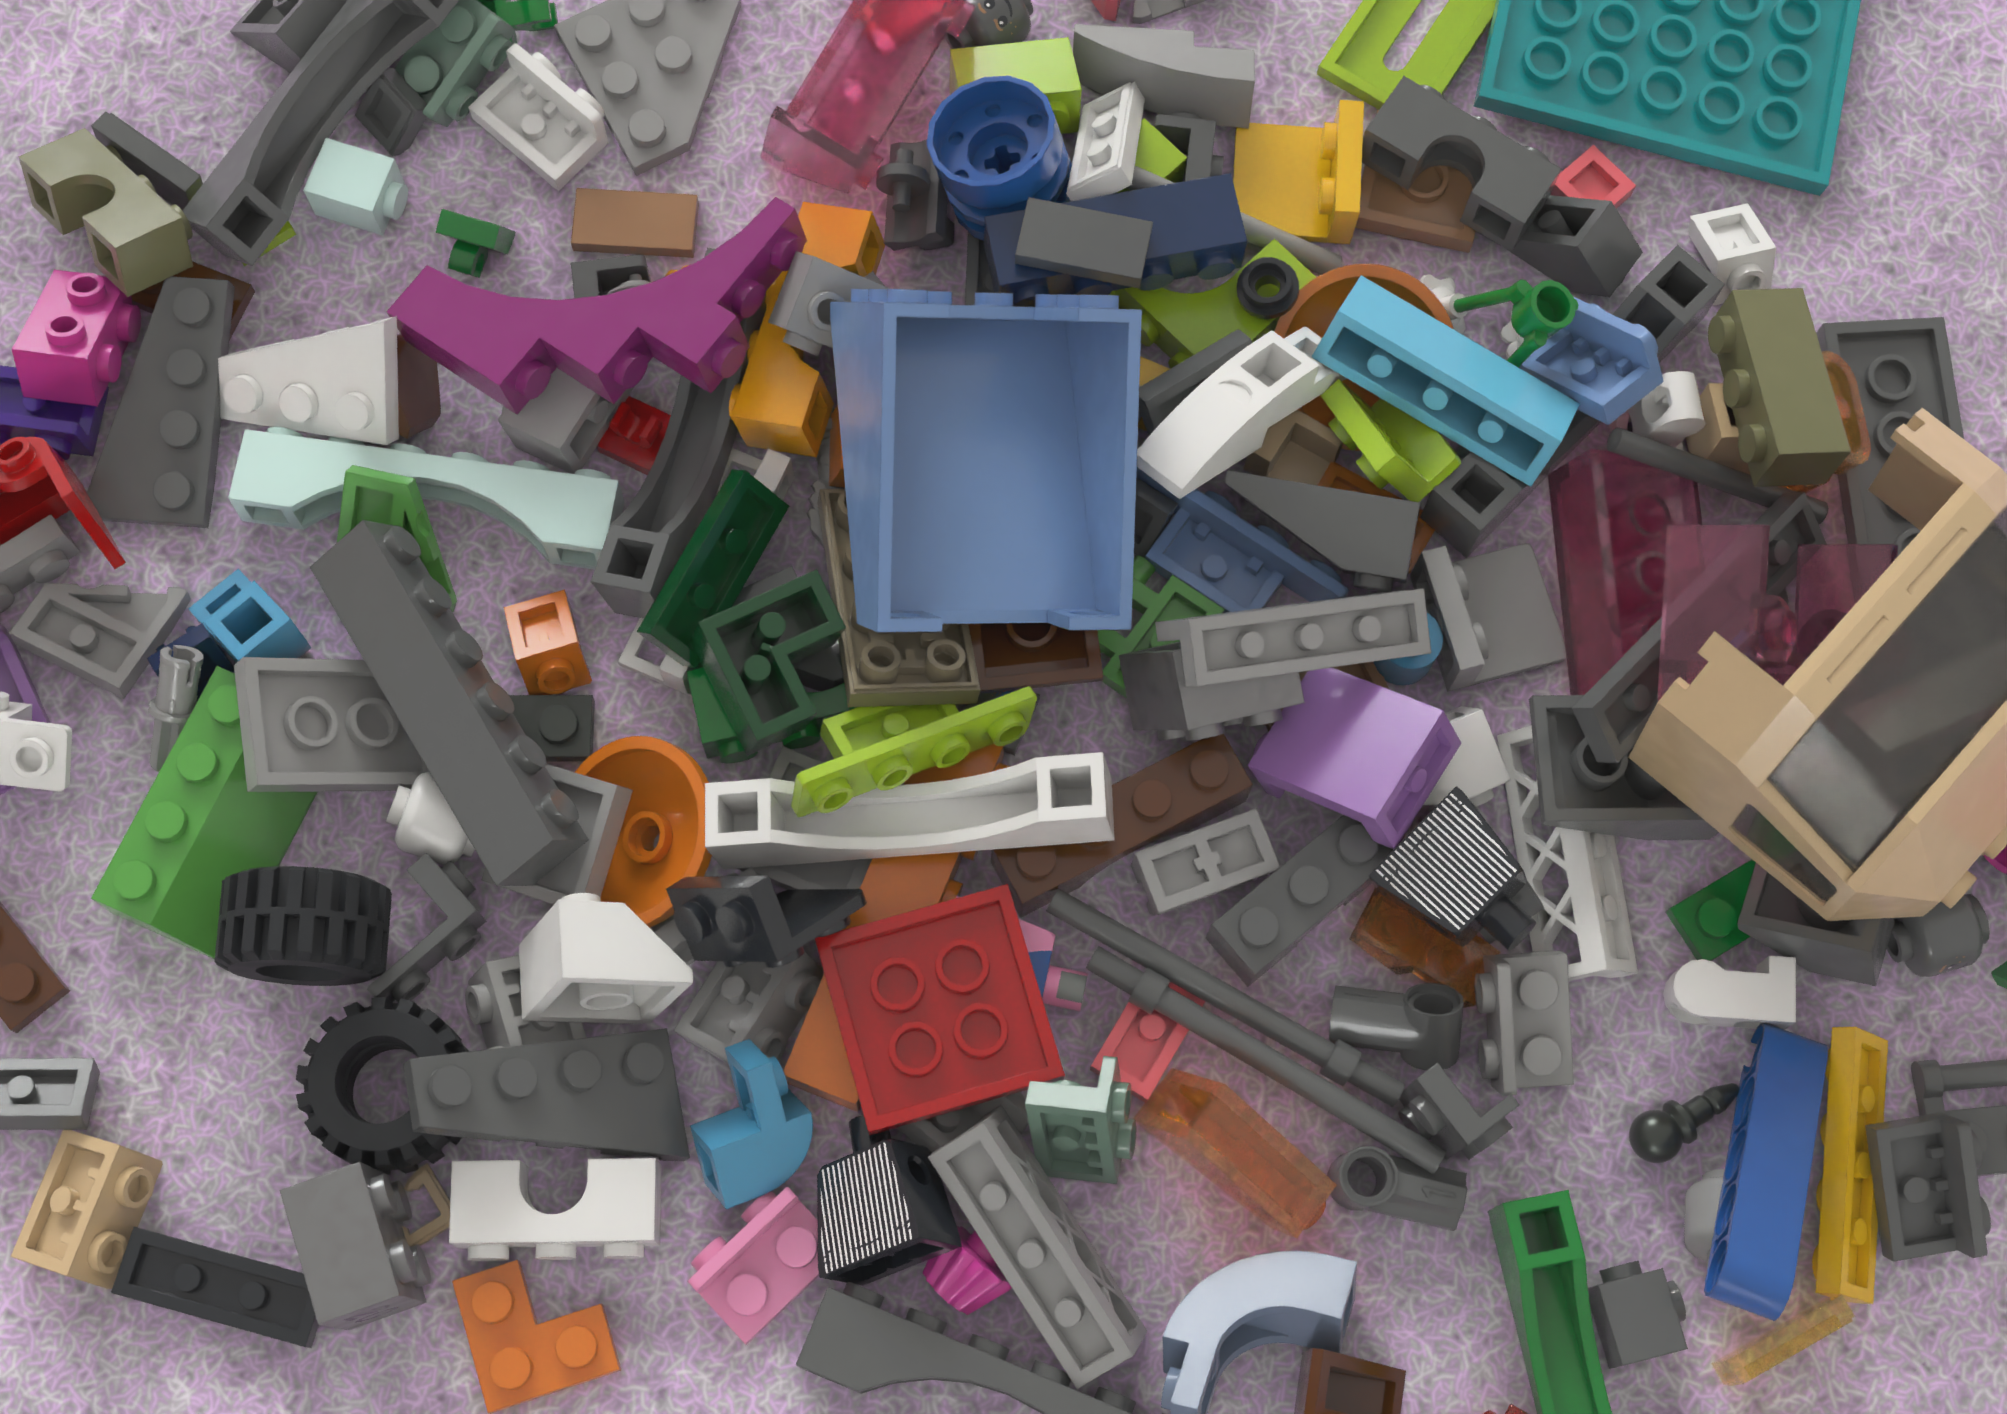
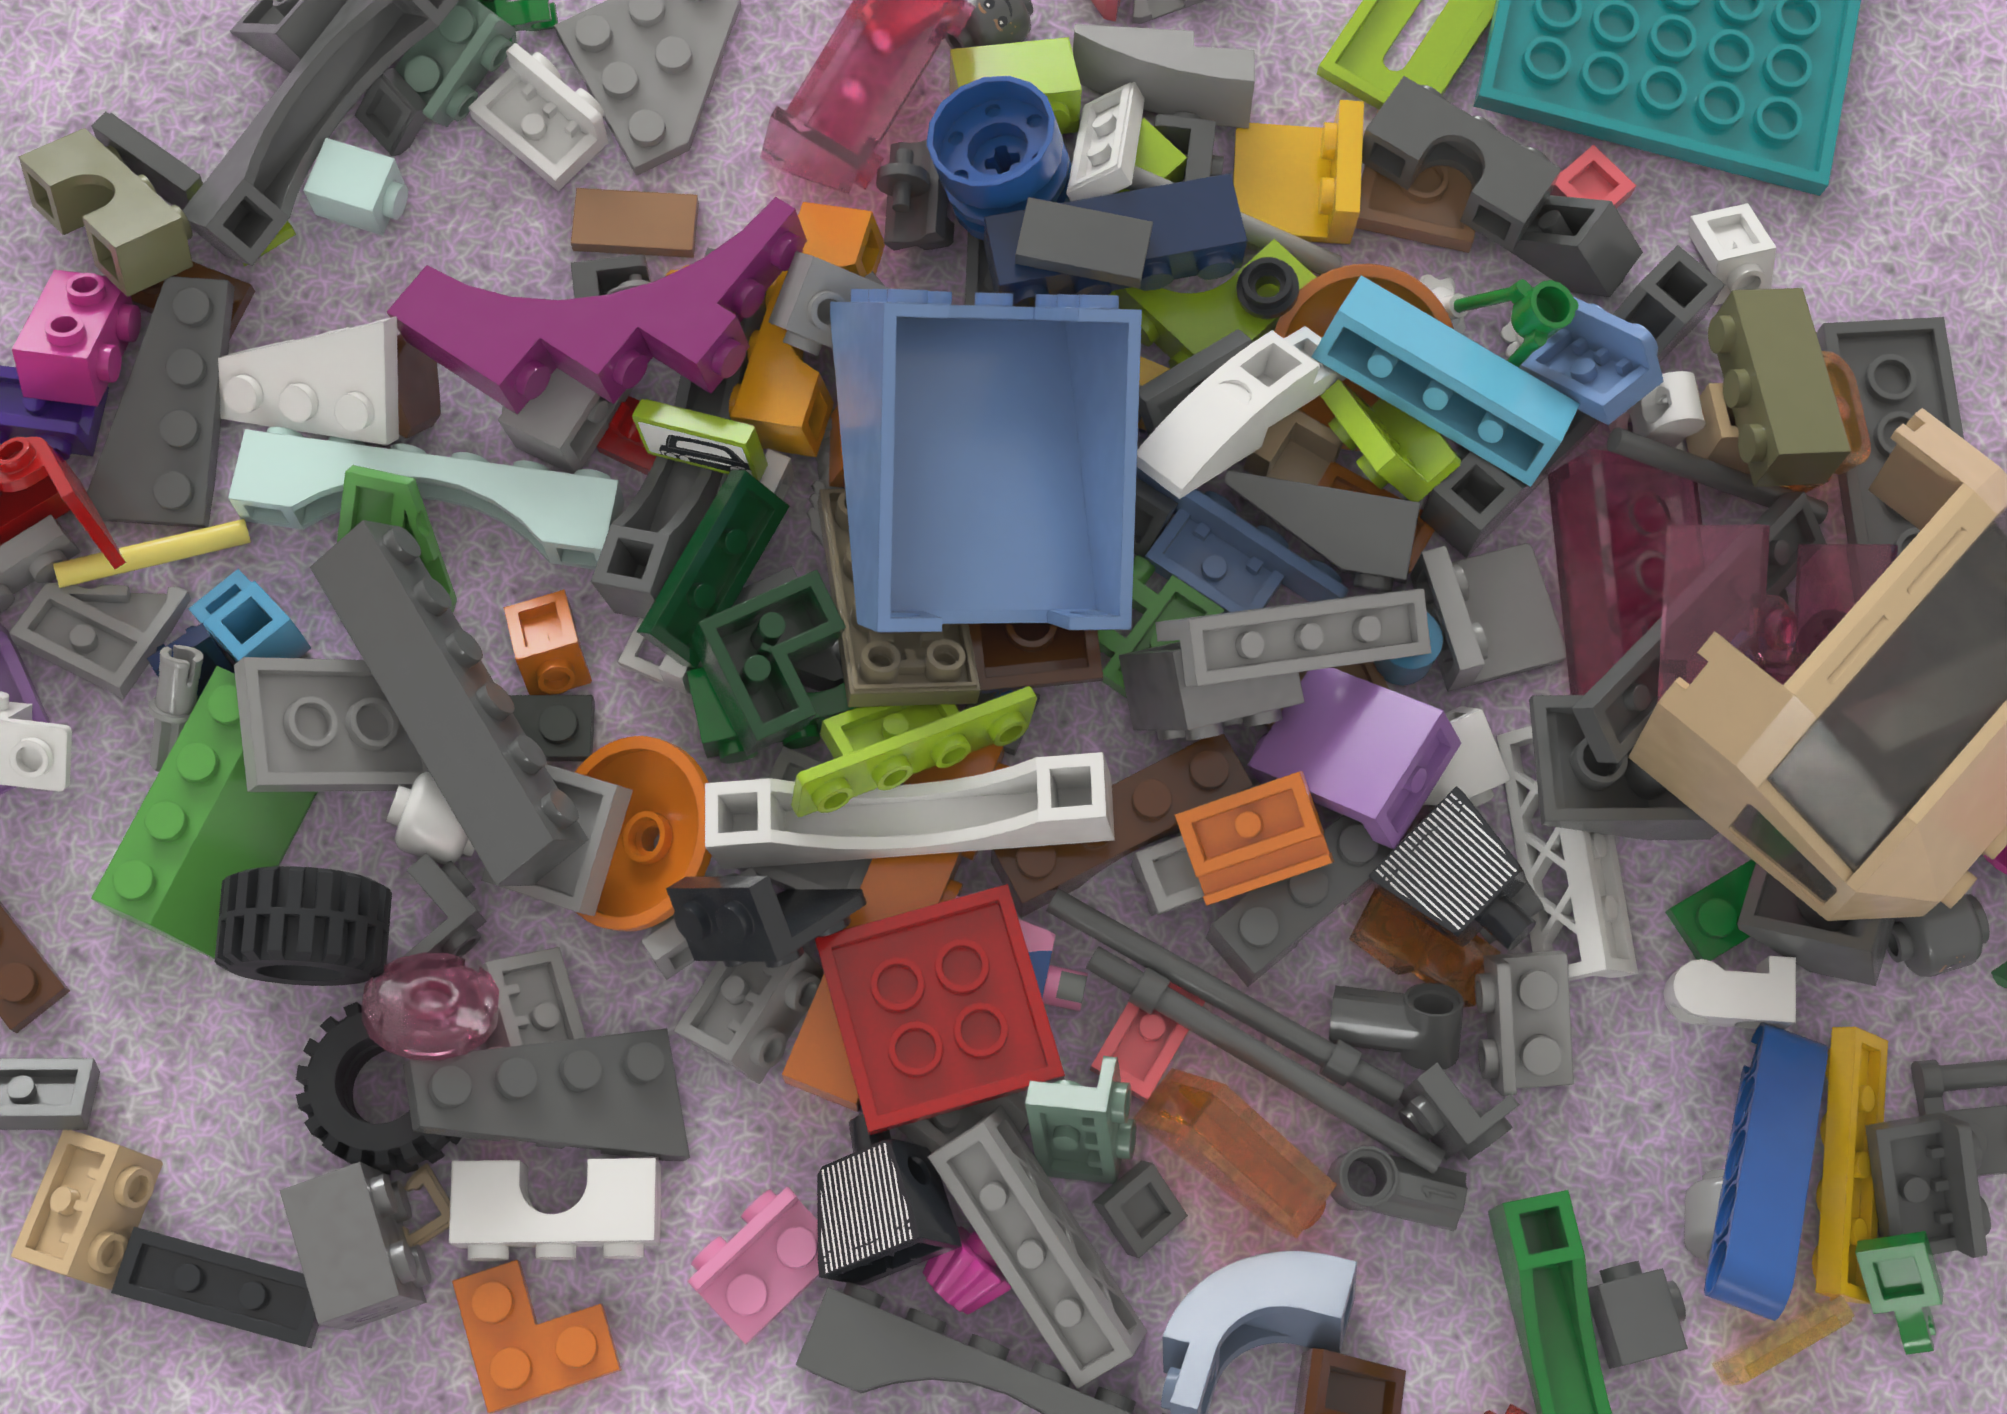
(153, 553): none -> light yellow bar
(430, 1007): none -> clear pink tile
(473, 241): green tile -> none
(597, 965): white slope -> none
(699, 438): none -> tile
(761, 1140): dark azure brick -> none
(1140, 1209): none -> dark grey plate
(1254, 838): none -> orange plate
(1660, 1133): pearl dark grey bar -> none
(1905, 1280): none -> plate

